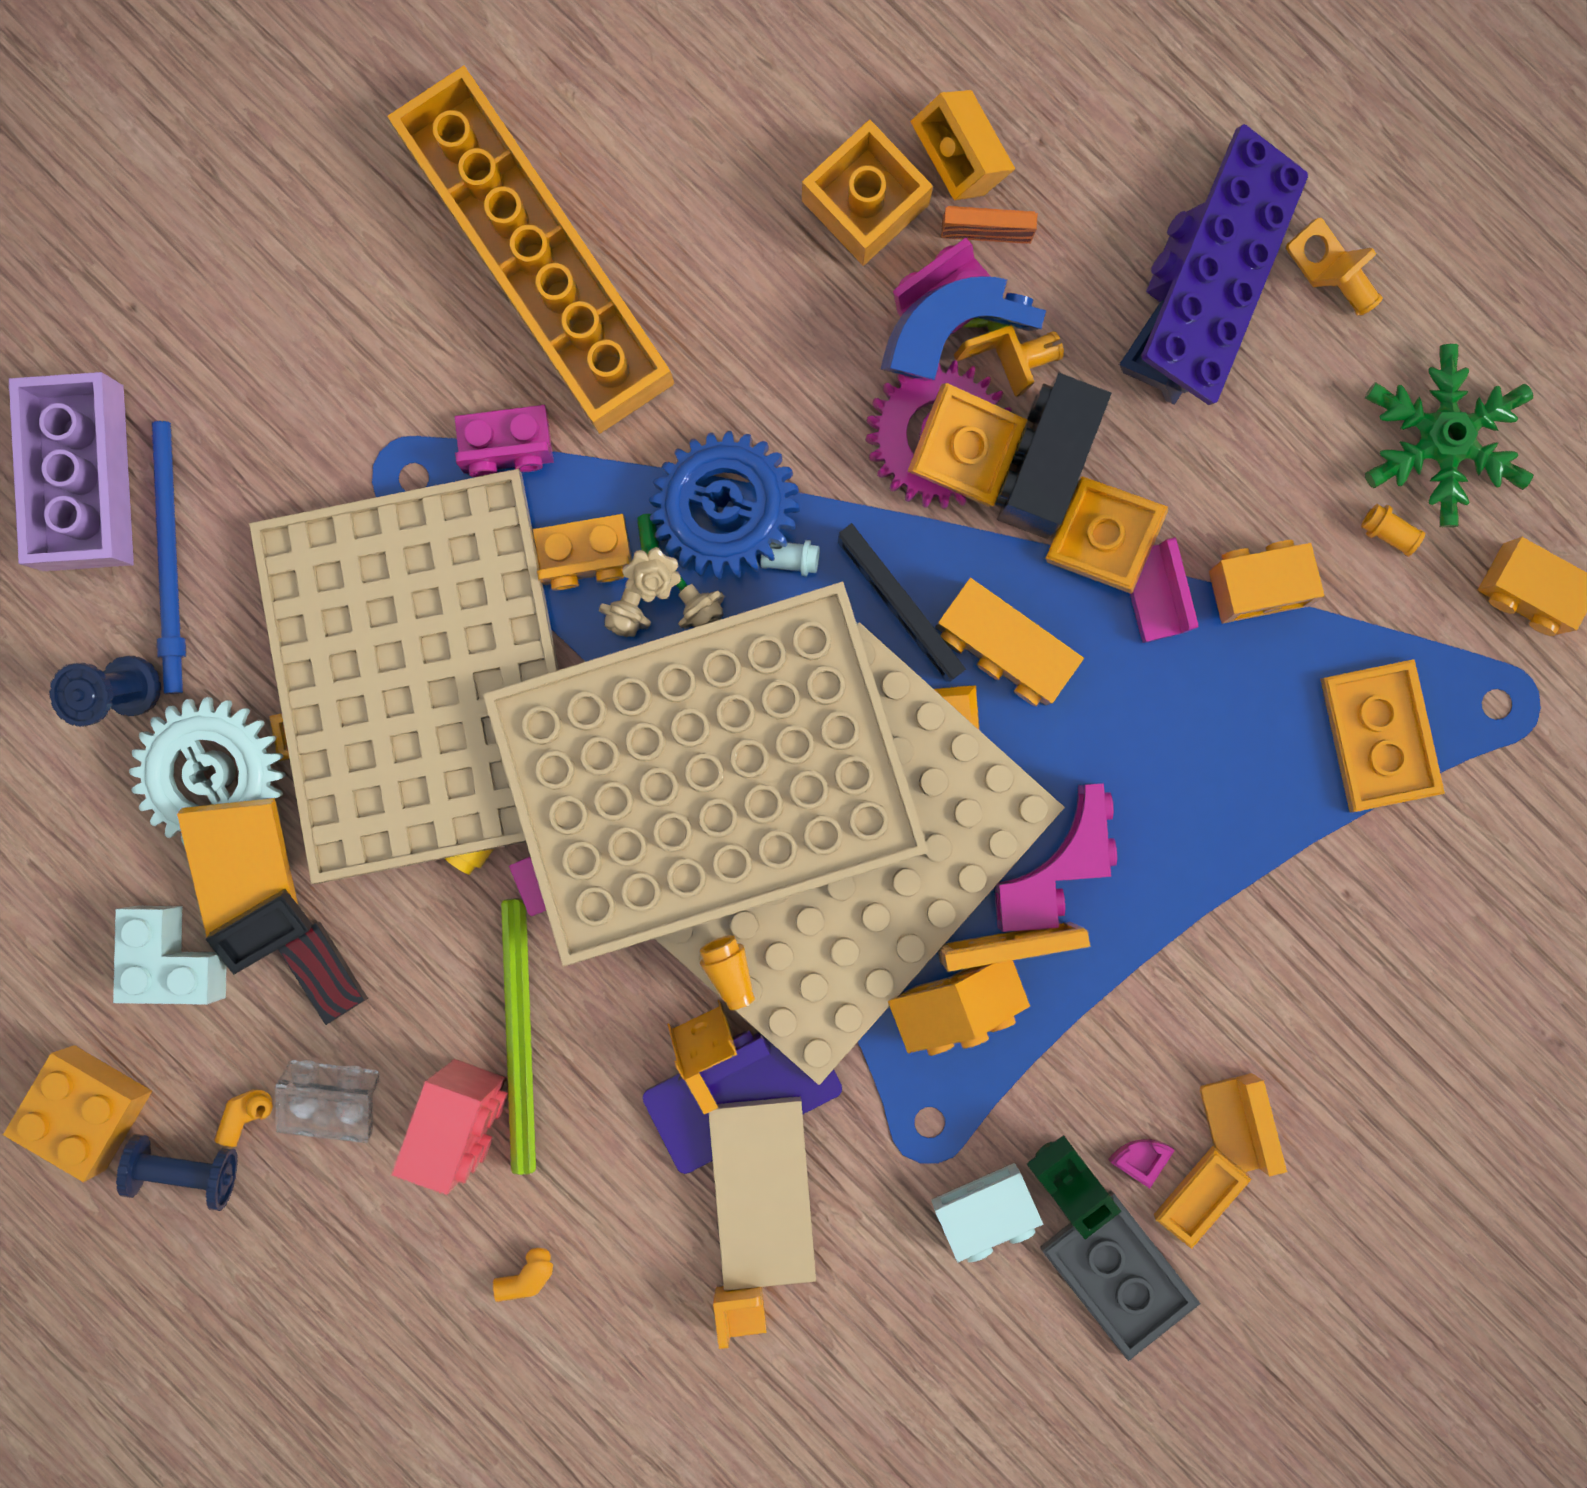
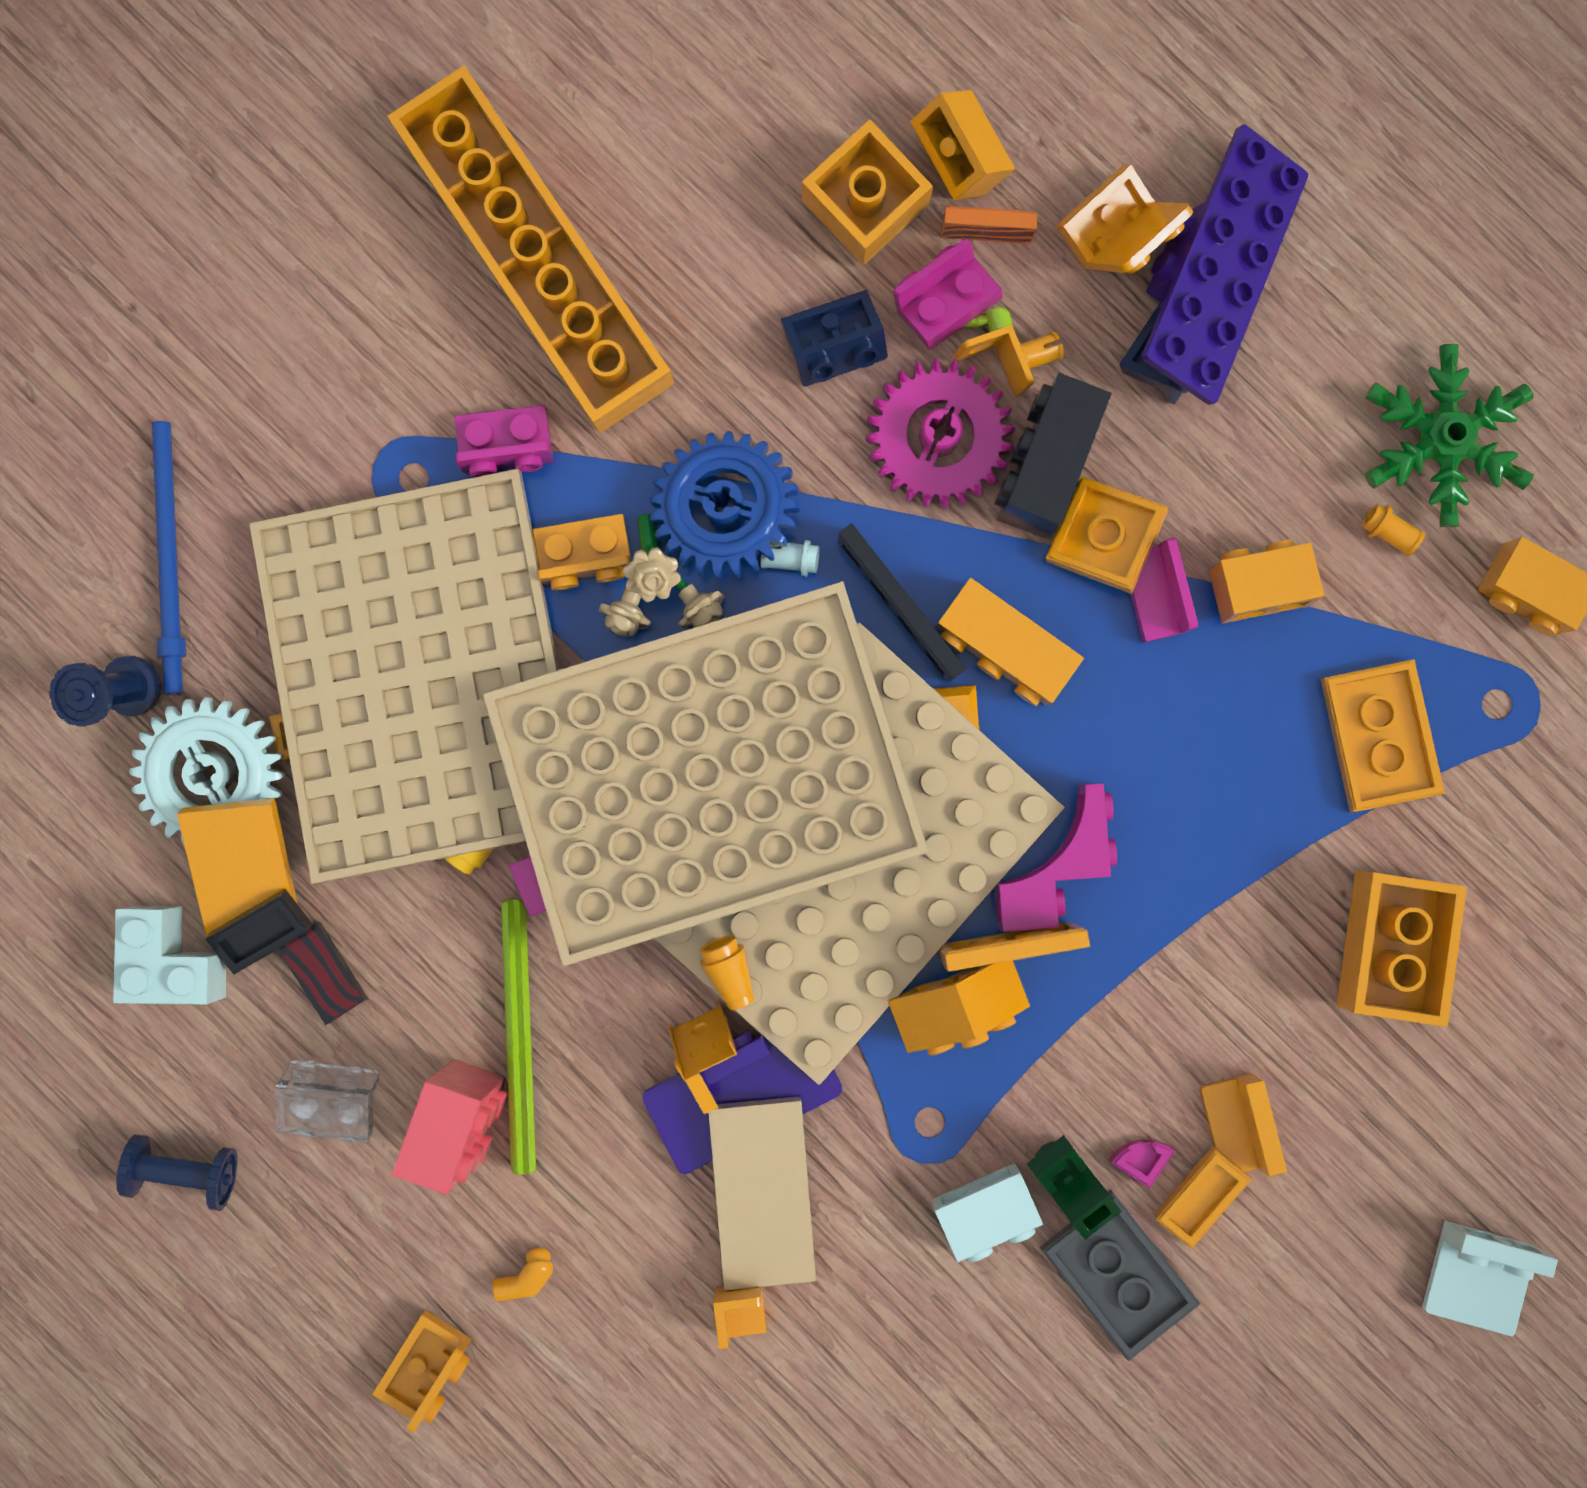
(70, 472): lavender brick -> none
(77, 1113): light orange brick -> none
(241, 1110): light orange arm -> none
(421, 1369): none -> light orange bracket
(835, 338): none -> dark blue bracket
(925, 326): blue arch -> none
(967, 445): light orange tile -> none
(1121, 224): none -> light orange bracket
(1336, 267): light orange bracket -> none
(1401, 948): none -> light orange brick
(1482, 1277): none -> light aqua bracket

